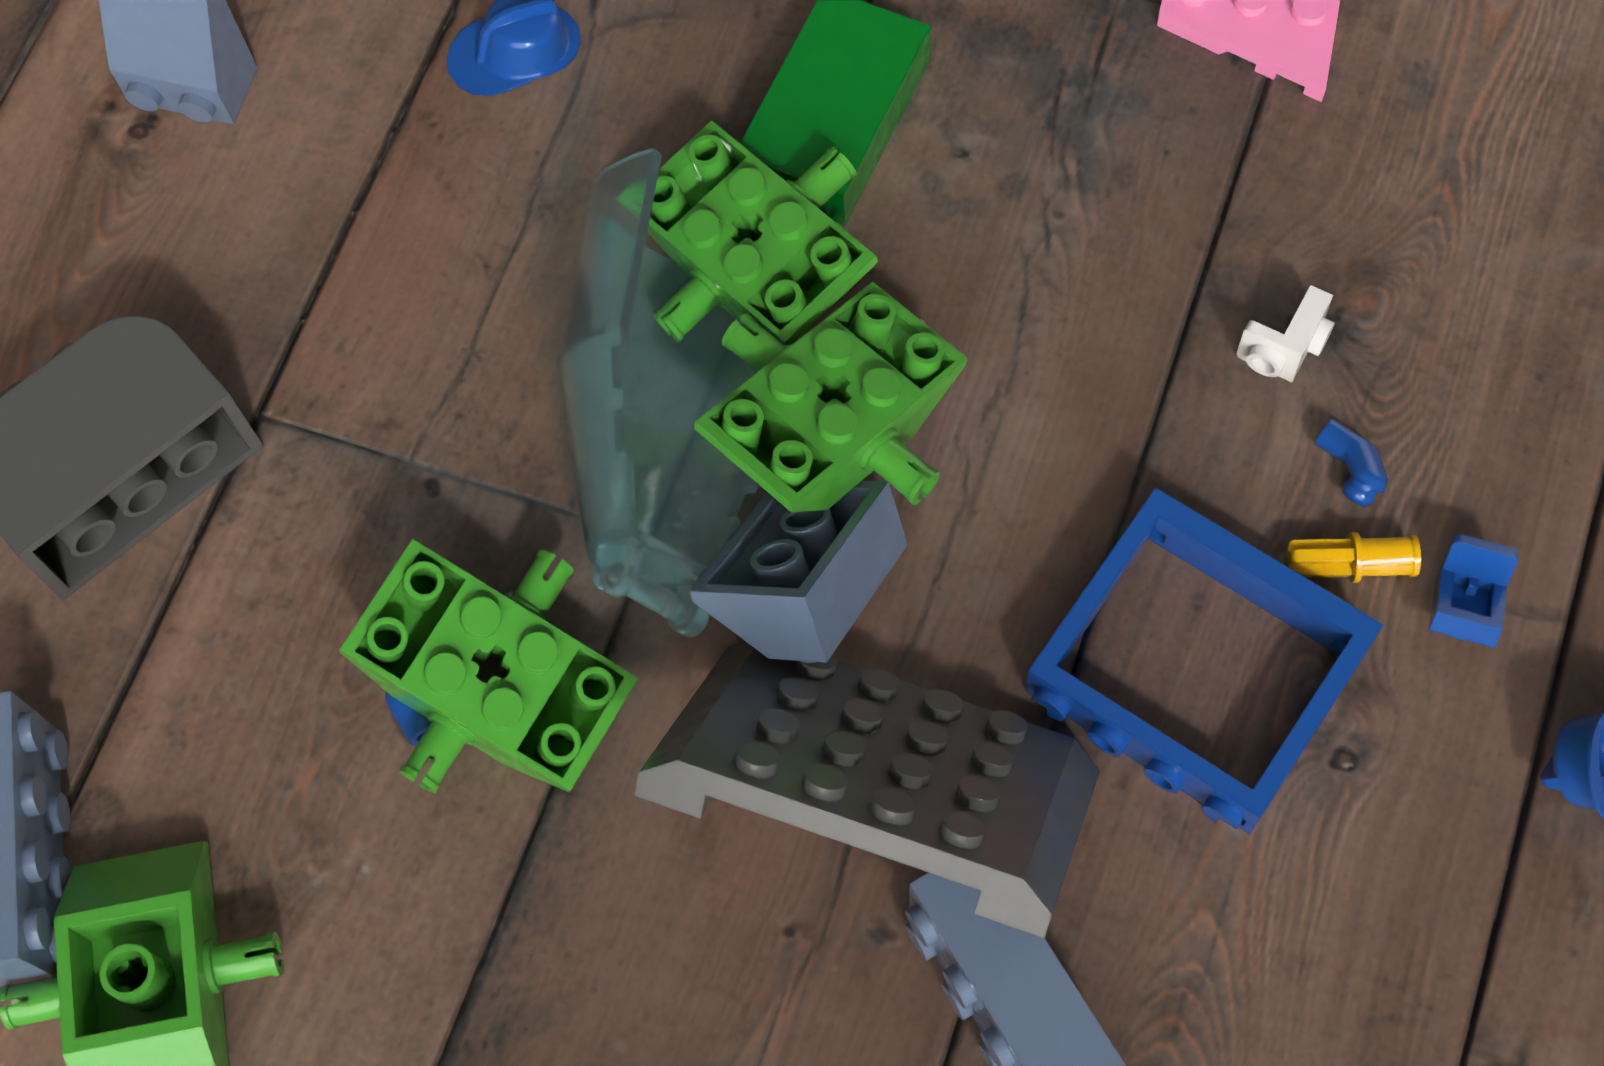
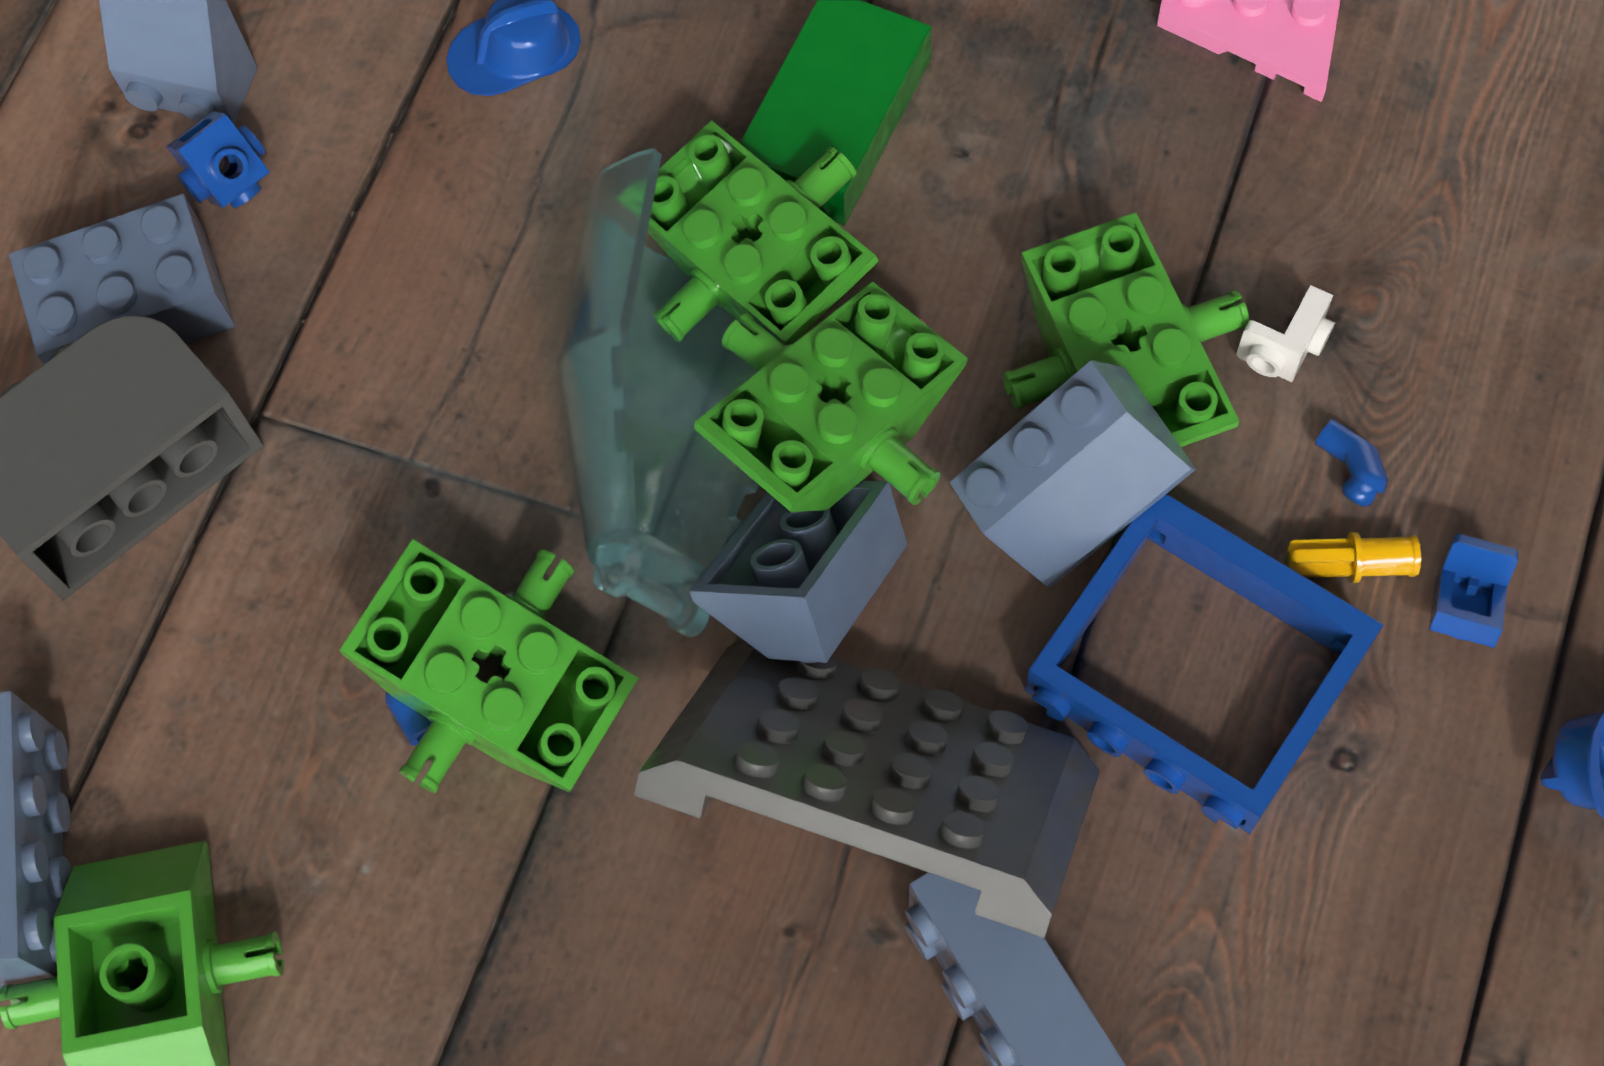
(130, 265): none -> sand blue brick
(200, 154): none -> blue brick
(1073, 472): none -> sand blue slope
(1114, 304): none -> bright green slope

